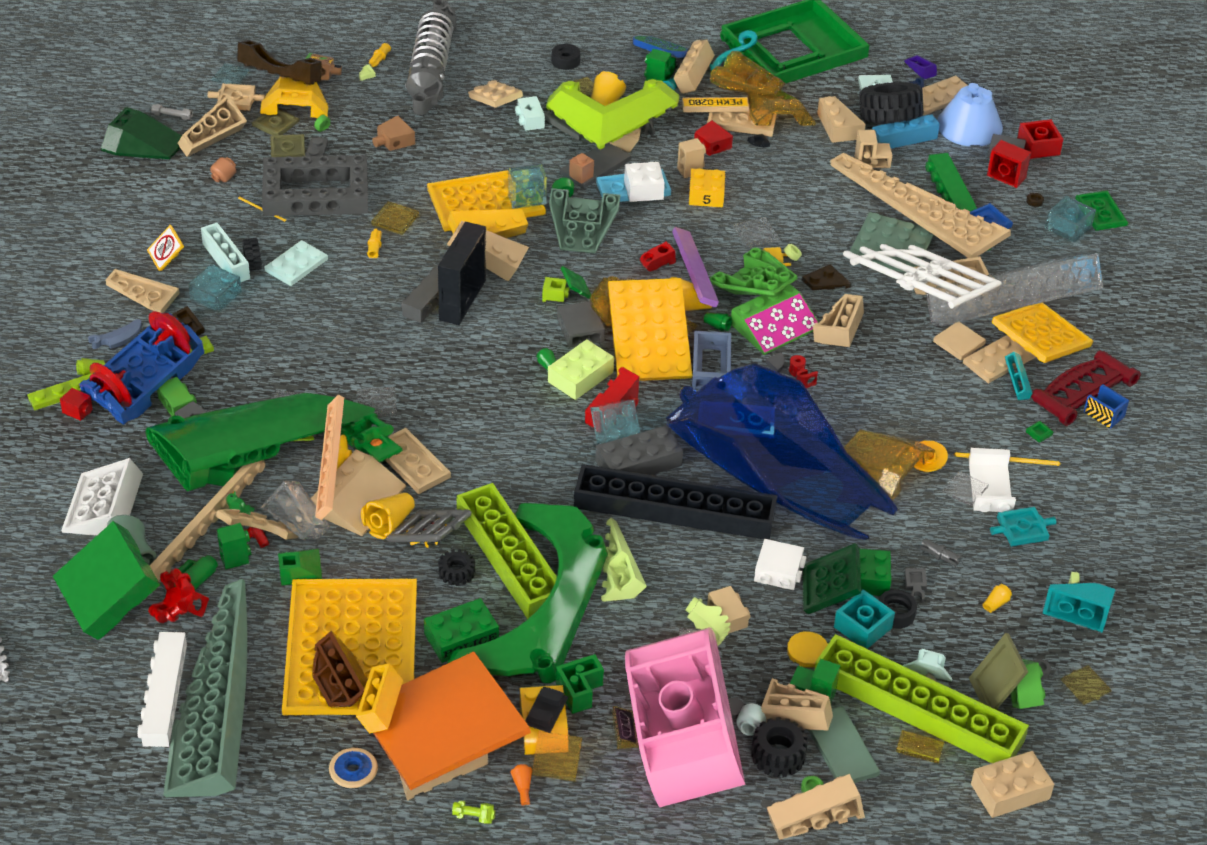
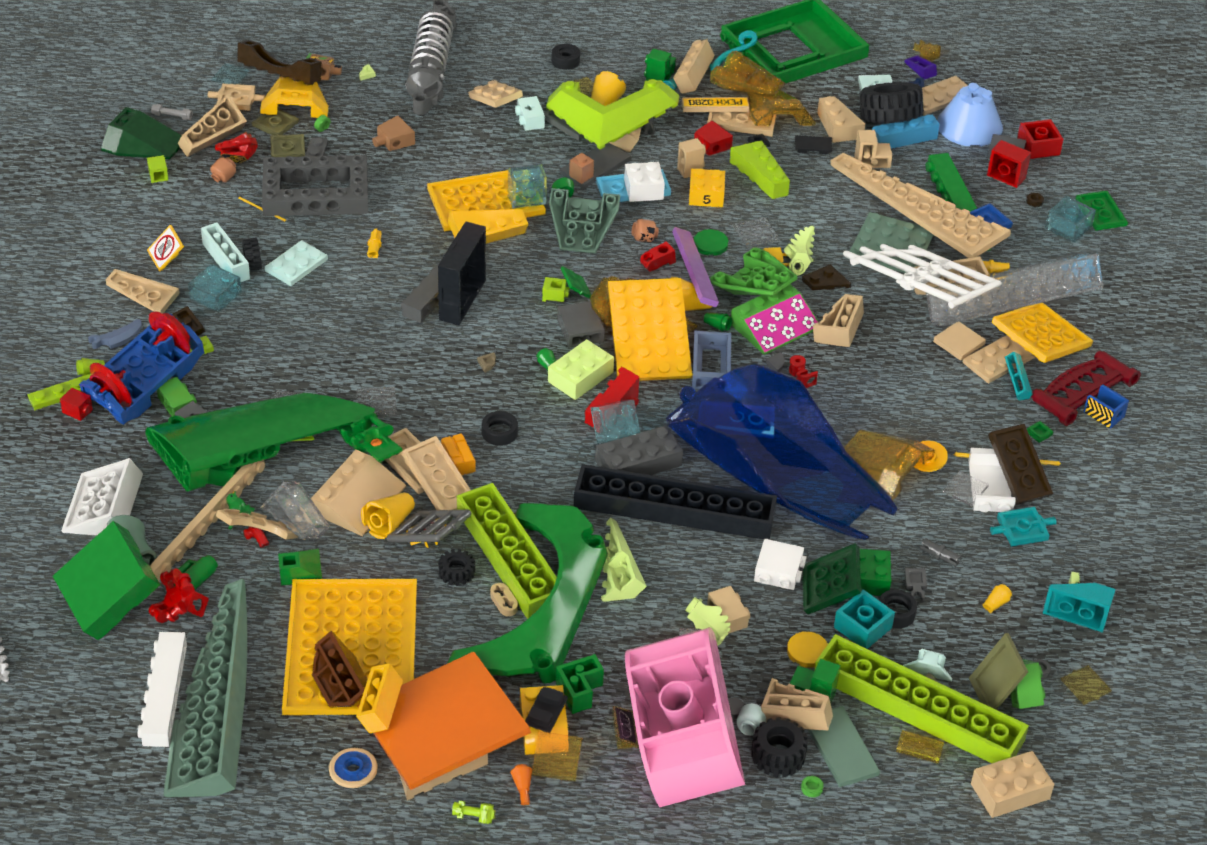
(157, 169): none -> lime brick
(233, 546): green brick -> none
(238, 148): none -> red helmet
(329, 457): light nougat tile -> none
(343, 453): yellow dish -> none
(380, 54): yellow axle -> none
(395, 218): clear yellow tile -> none
(436, 473): none -> tan plate
(459, 453): none -> light orange brick
(460, 628): green brick -> none
(487, 361): none -> dark tan tile
(498, 438): none -> black tyre
(501, 253): tan wedge -> none
(507, 598): none -> tan beam
(644, 230): none -> nougat head
(650, 43): tile -> none
(711, 242): none -> green tile
(761, 168): none -> lime wedge
(802, 250): none -> yellowish green plant
(813, 143): none -> black piece
(817, 808): tan wedge -> none
(928, 51): none -> clear yellow piece
(997, 267): none -> yellow pin
(1020, 464): none -> dark brown plate

